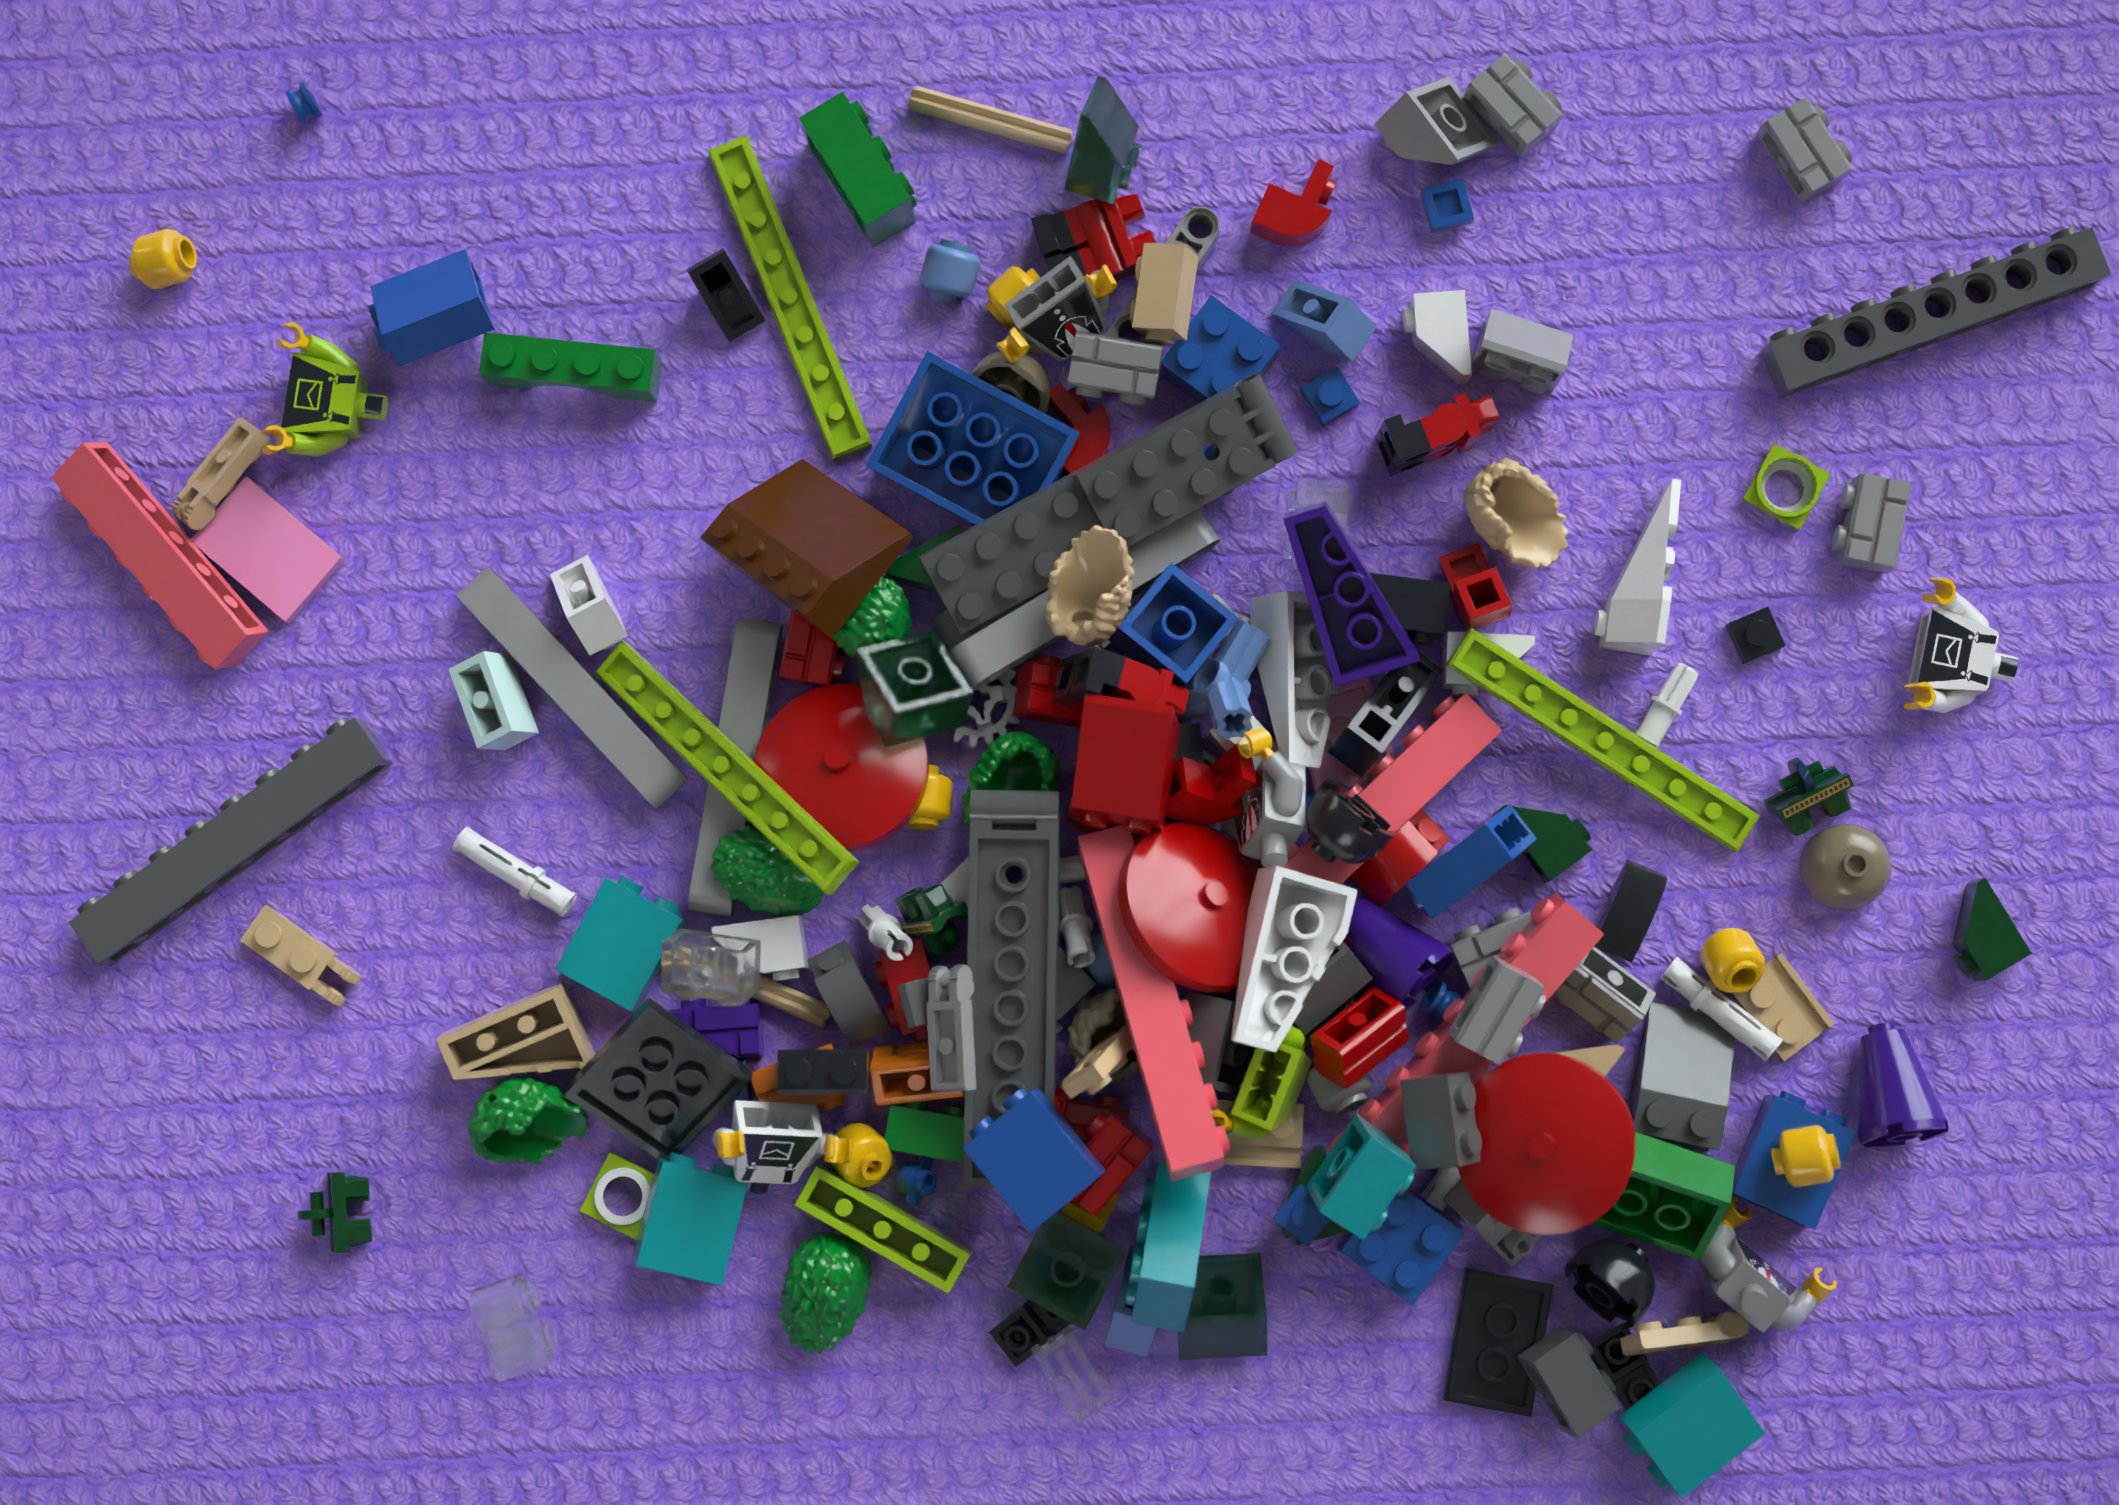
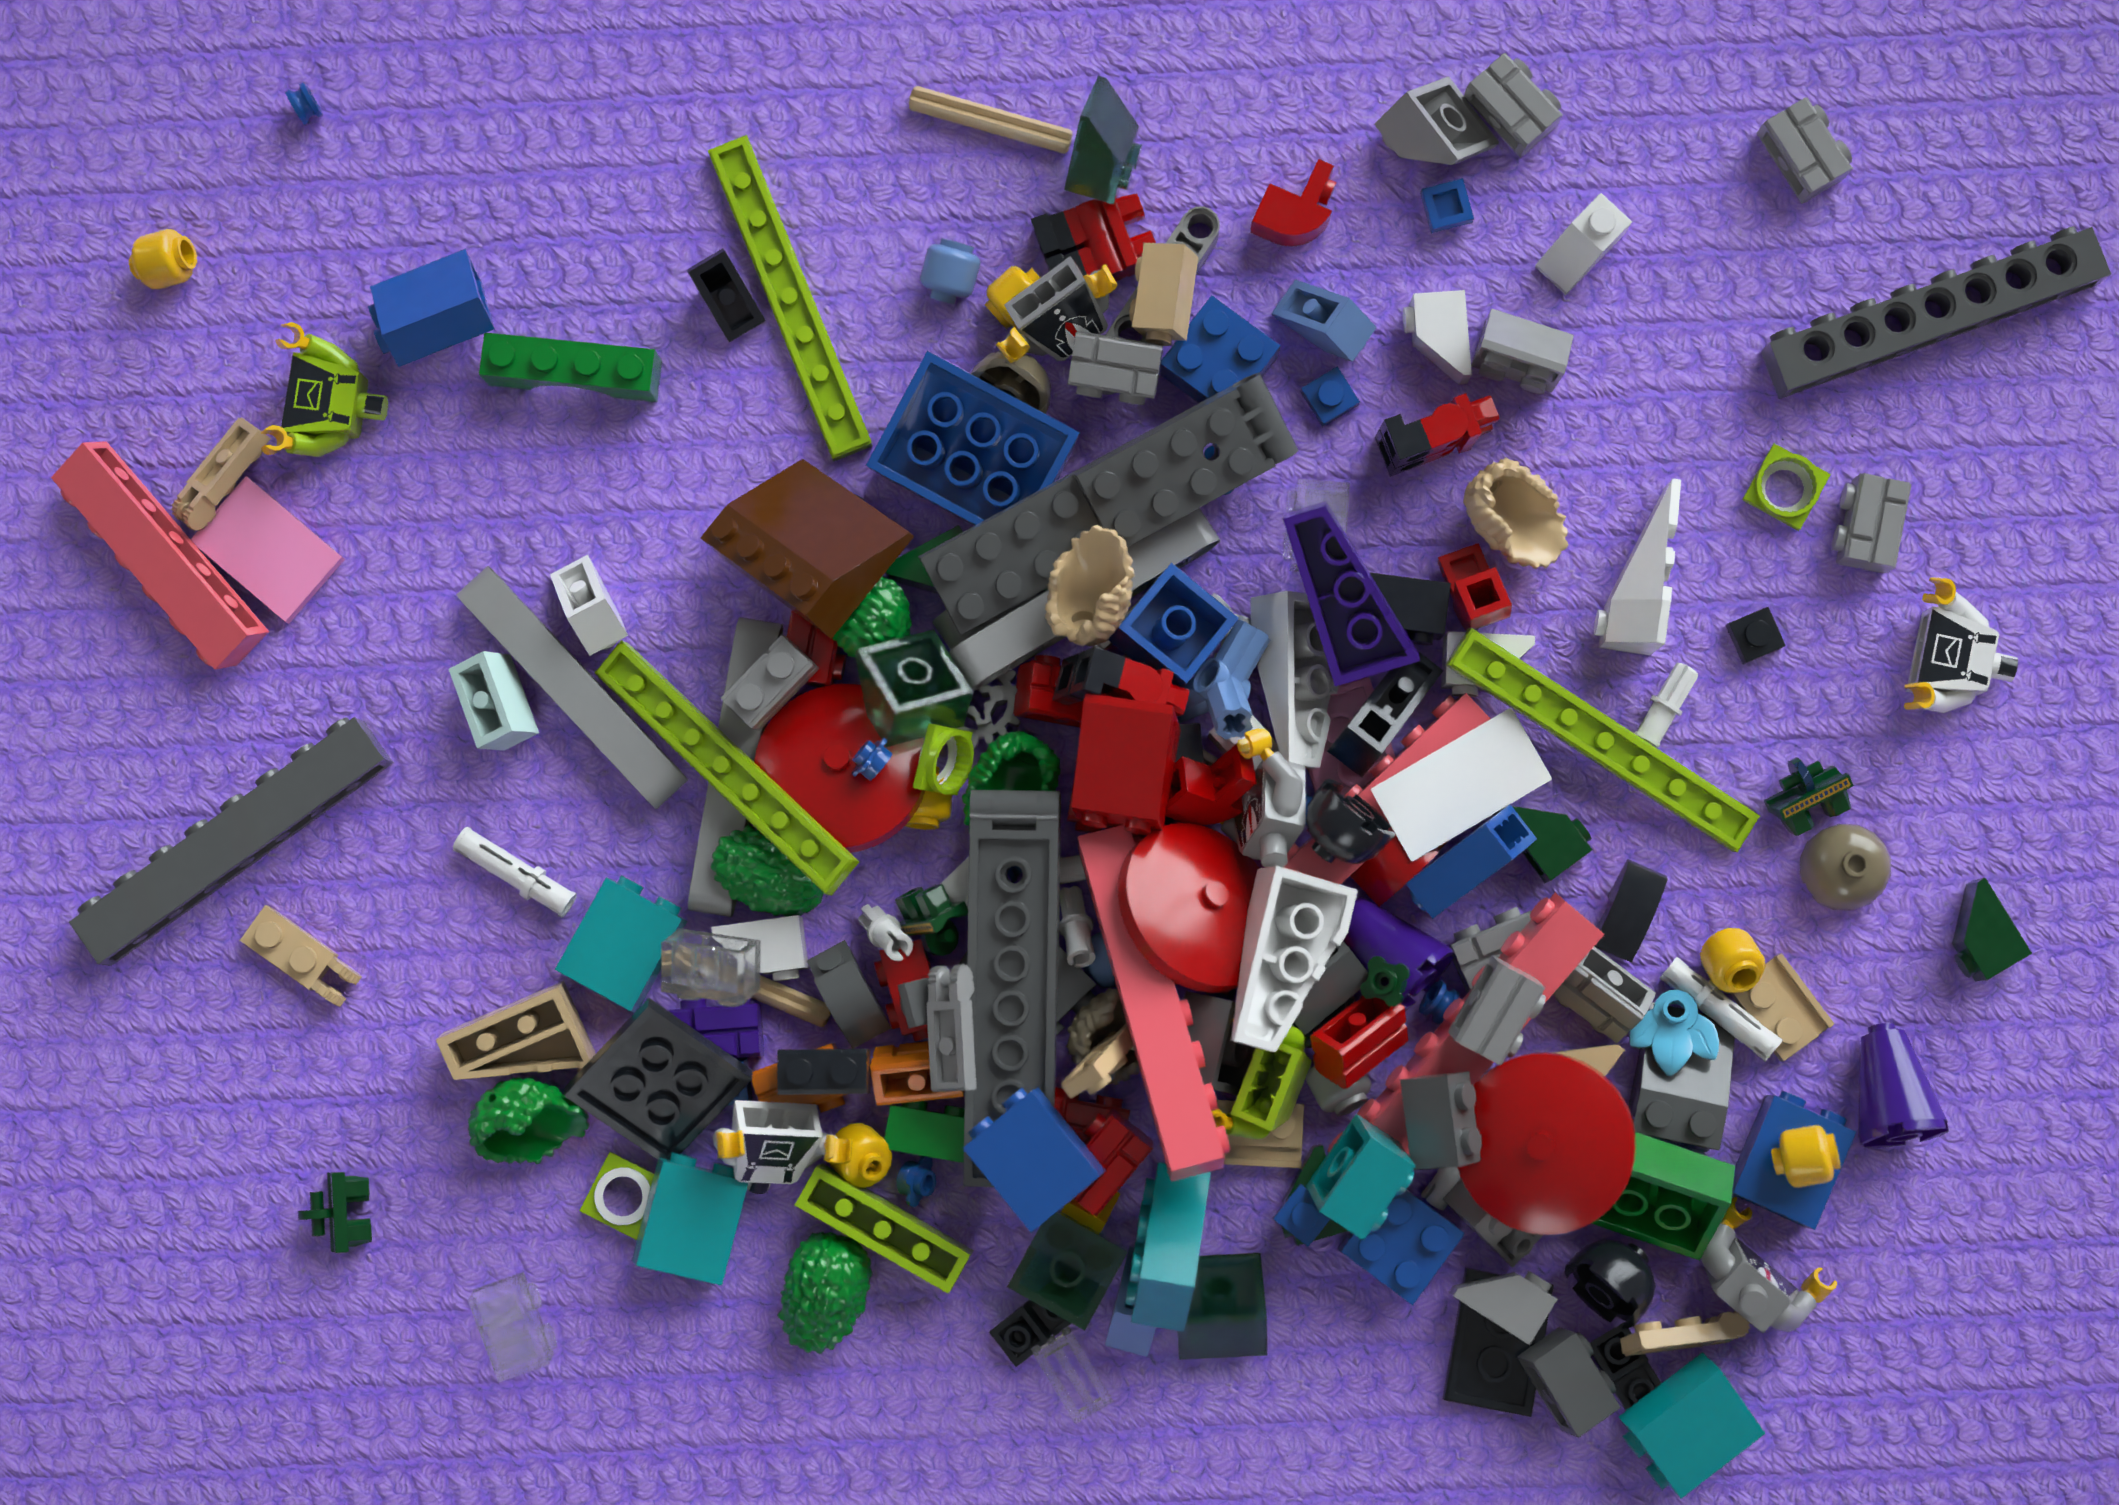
(770, 683): none -> light grey brick
(859, 168): green brick -> none
(871, 758): none -> blue plate
(958, 763): none -> lime piece
(1093, 427): red brick -> none
(1397, 978): none -> dark green plate
(1461, 784): none -> white sticker
(1509, 1301): none -> light grey slope
(1583, 243): none -> white slope
(1675, 1037): none -> medium azure plate

